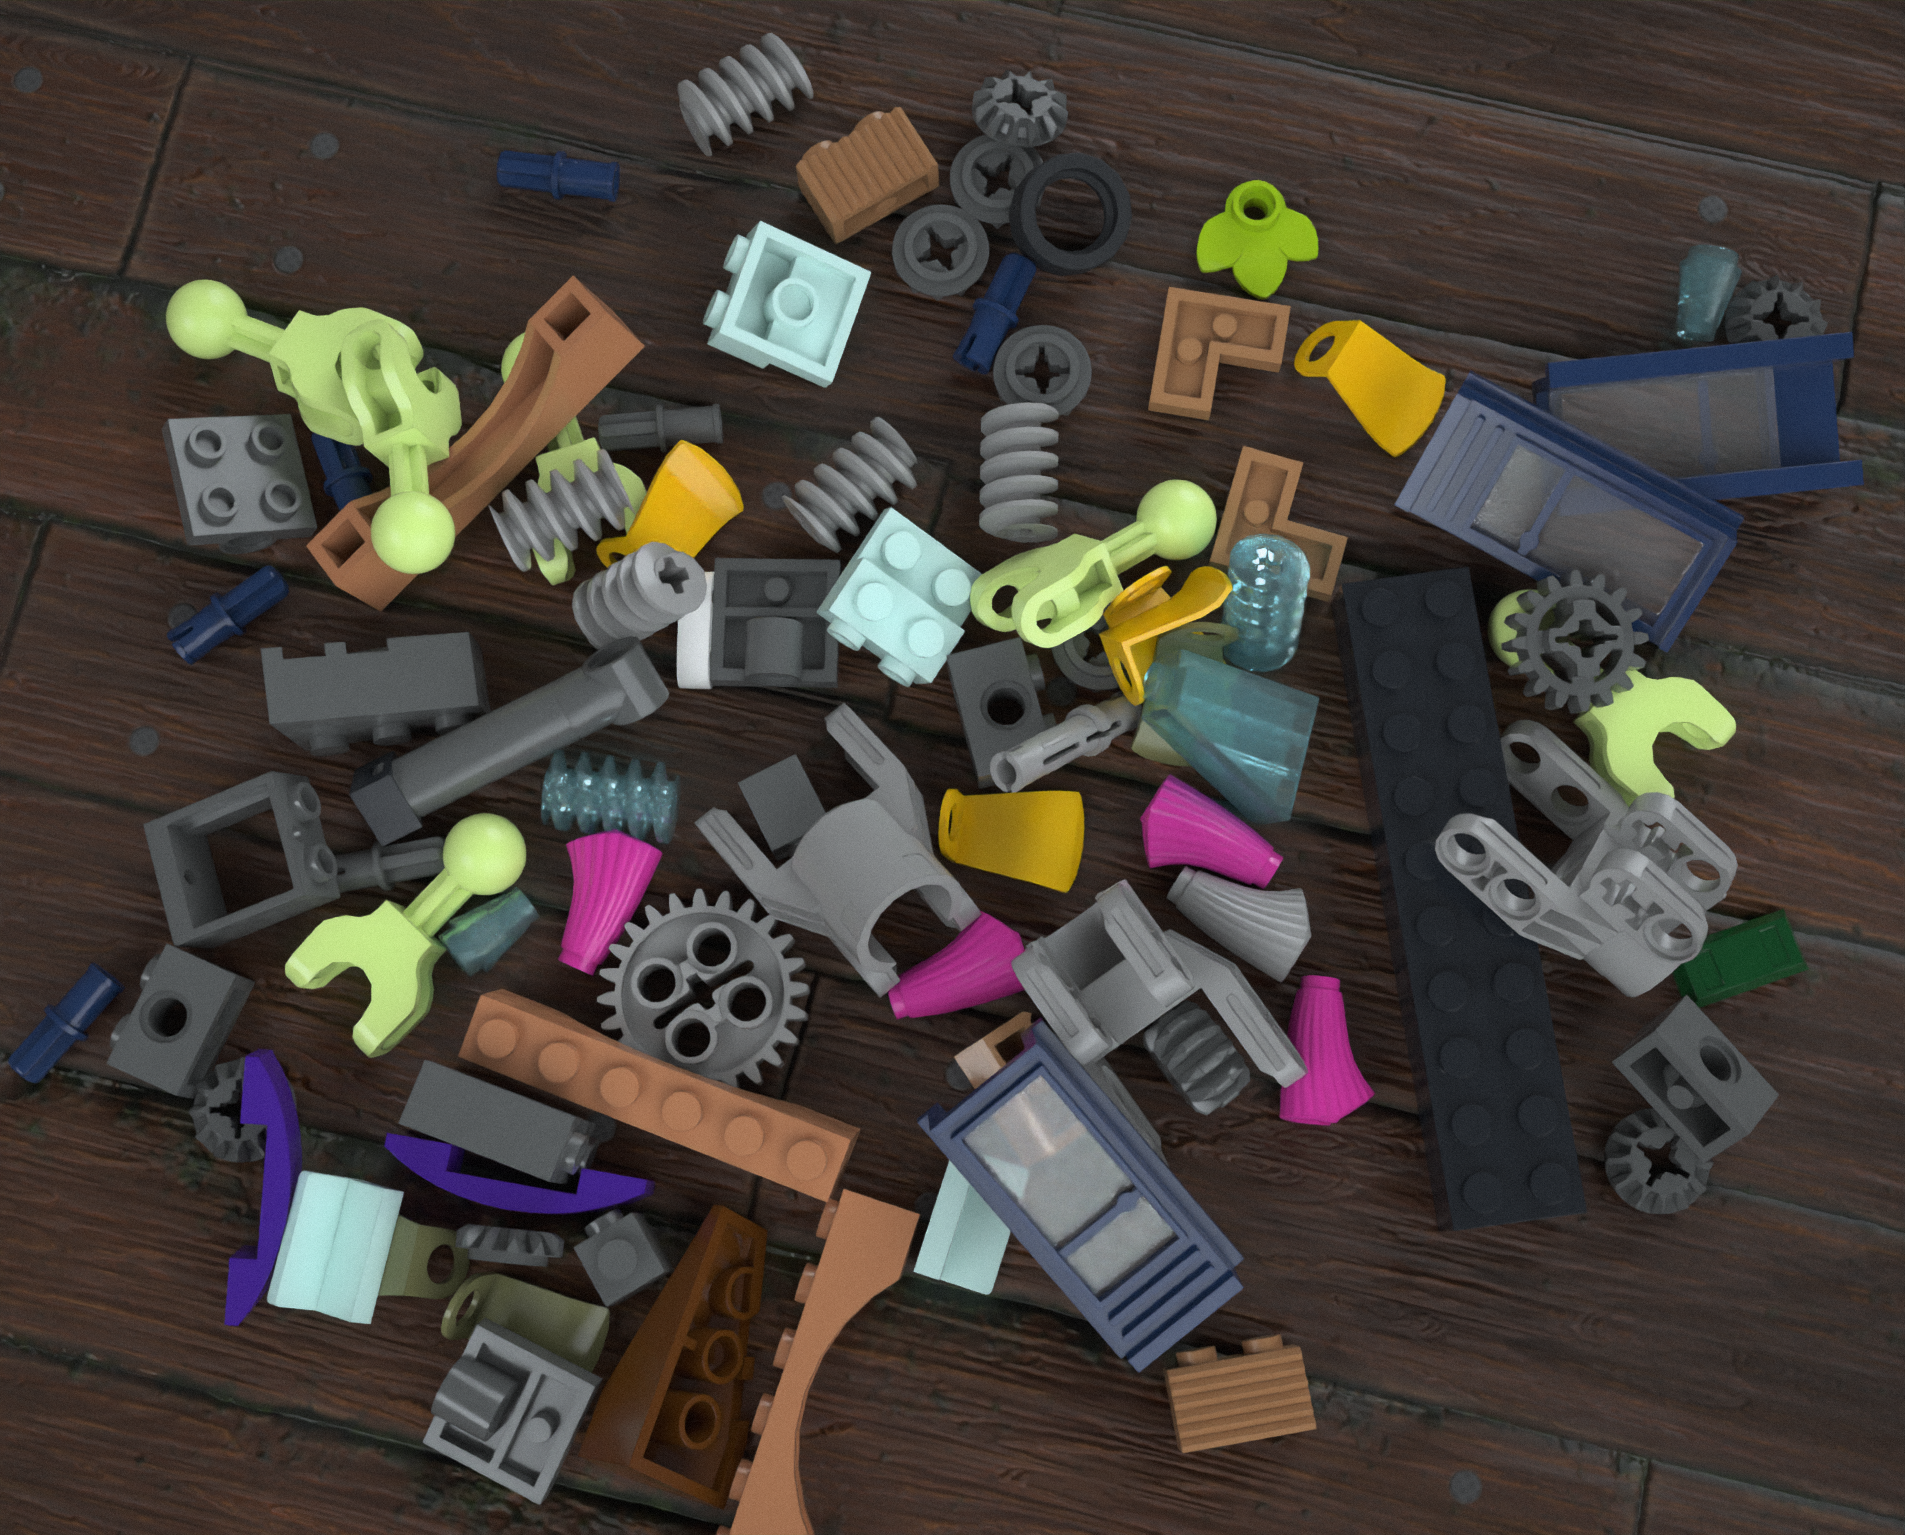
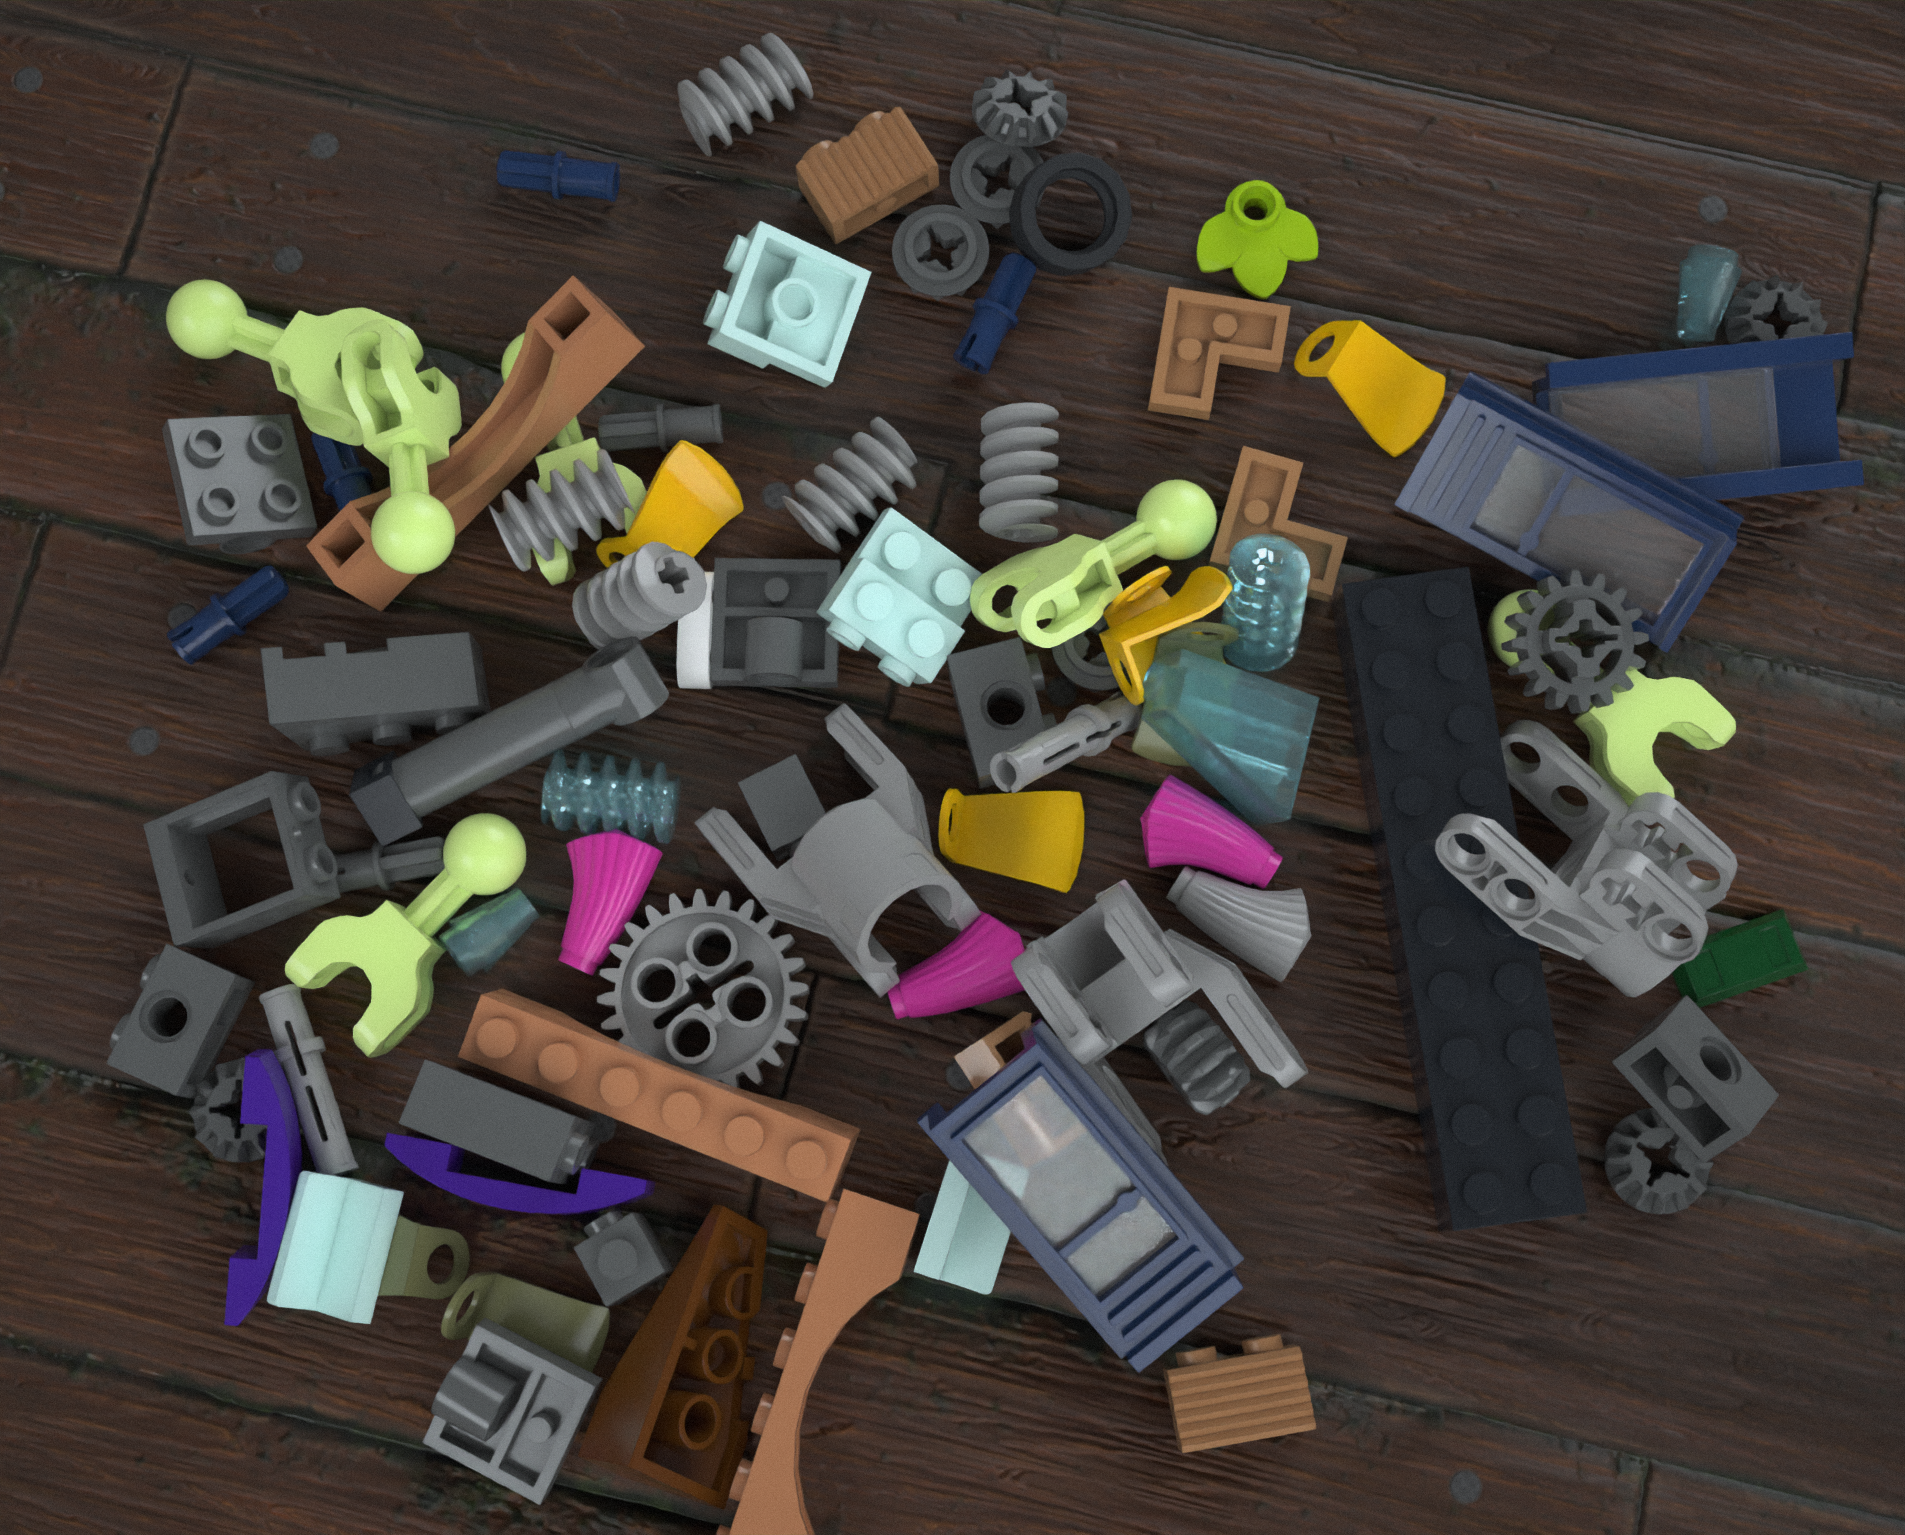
(65, 1023): dark blue axle -> none
(286, 1008): none -> light grey pin
(509, 1245): dark grey gear -> none
(1061, 352): dark grey gear -> none
(1321, 1038): dark pink piece -> none

